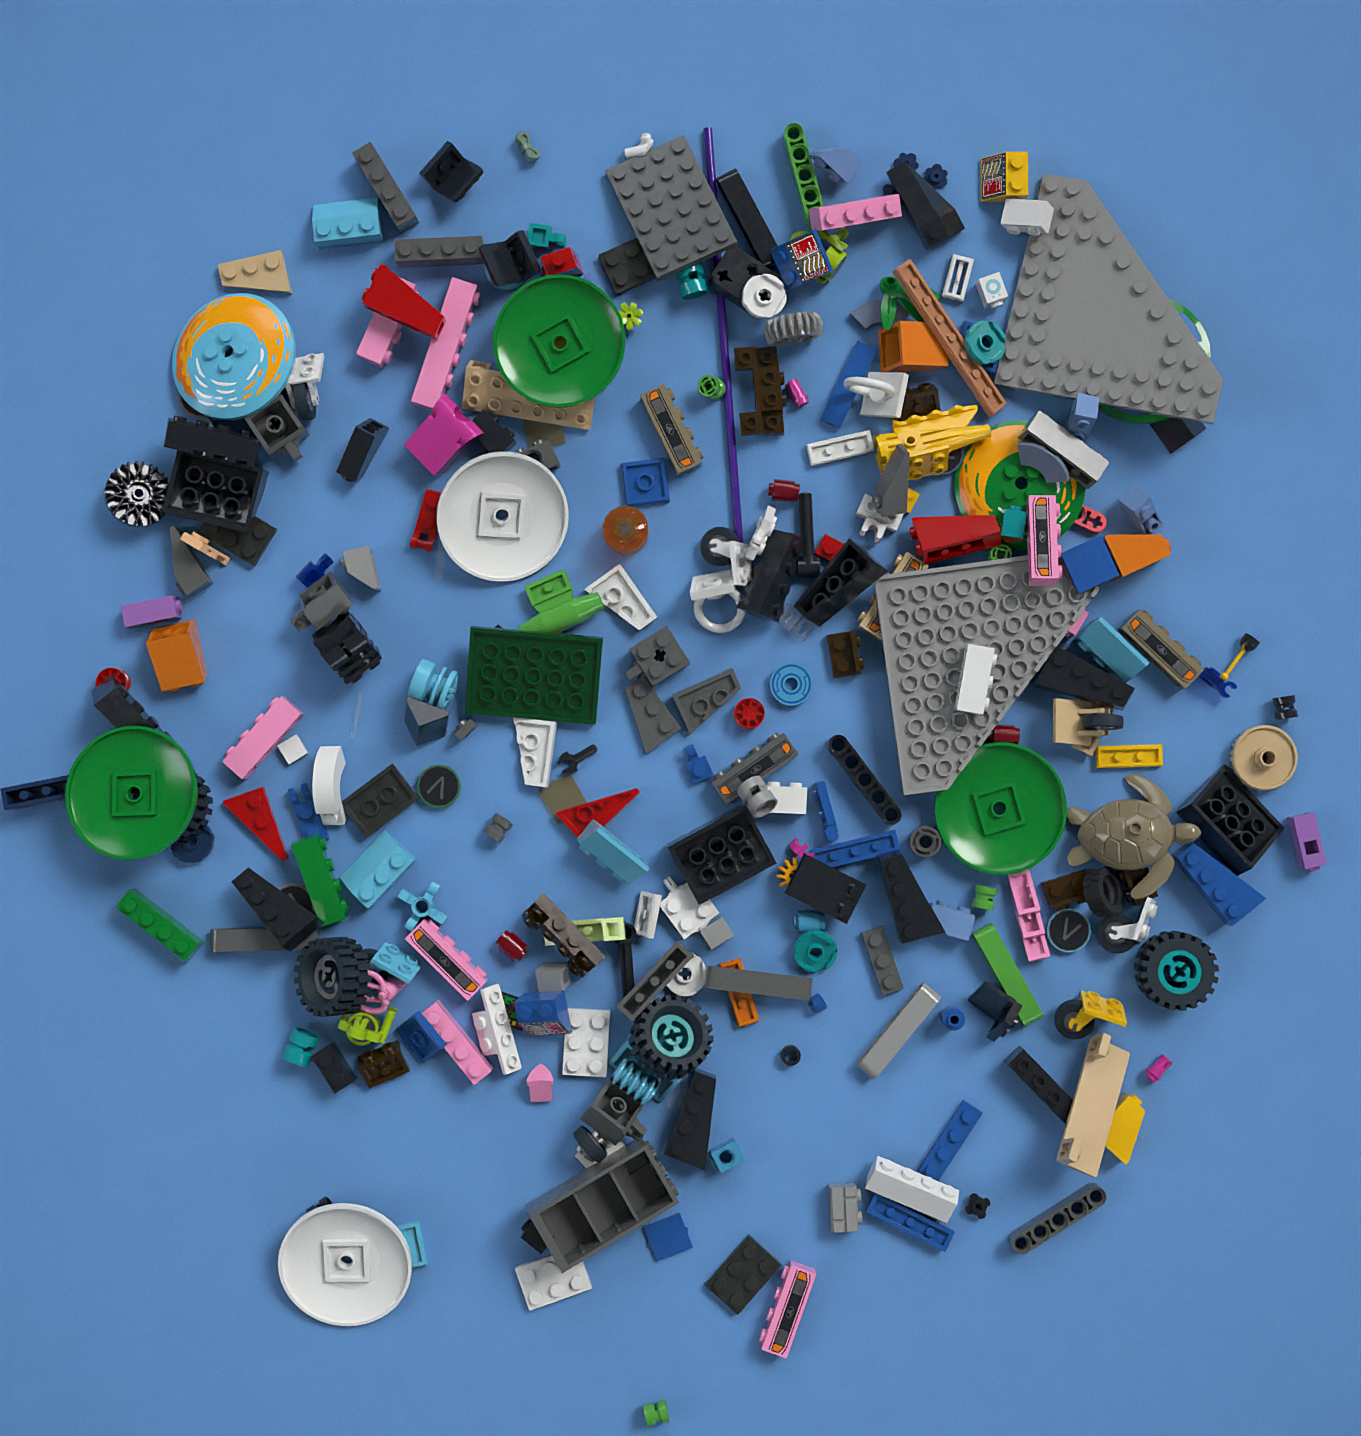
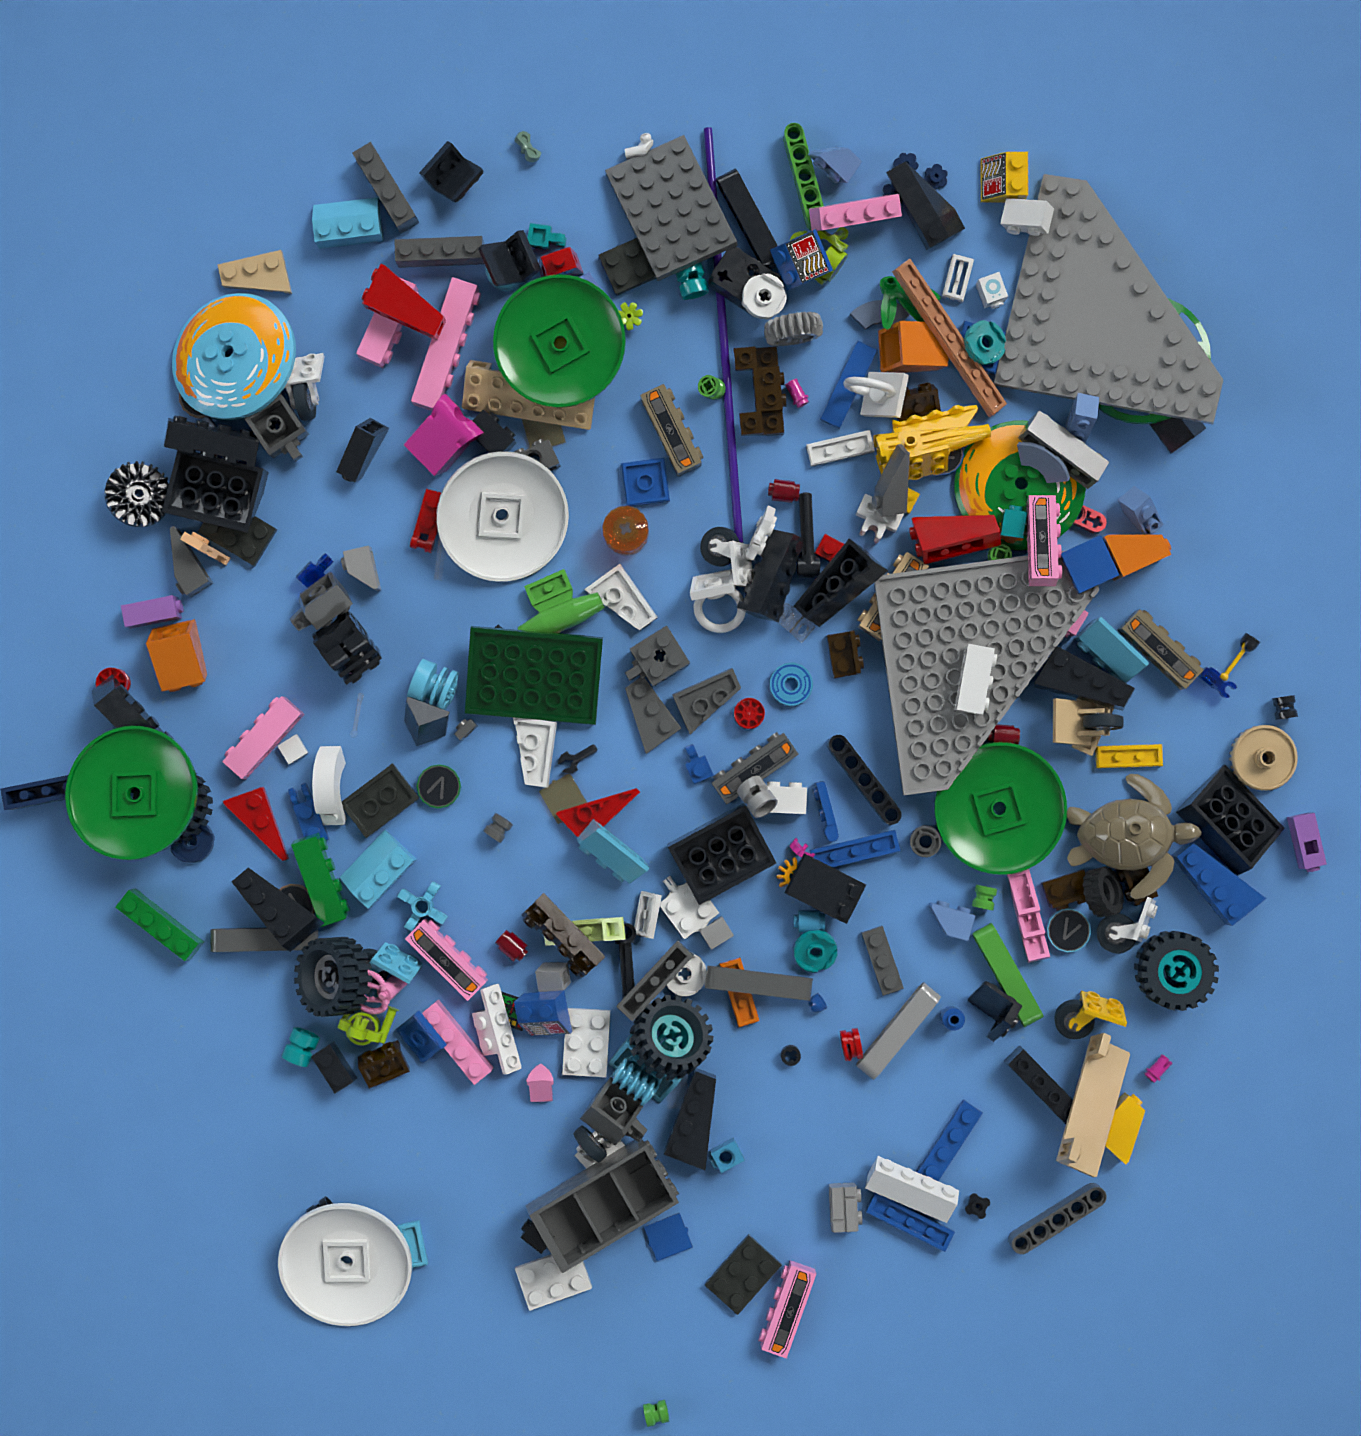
(854, 1047): none -> red wheel
(908, 904): black wedge -> none

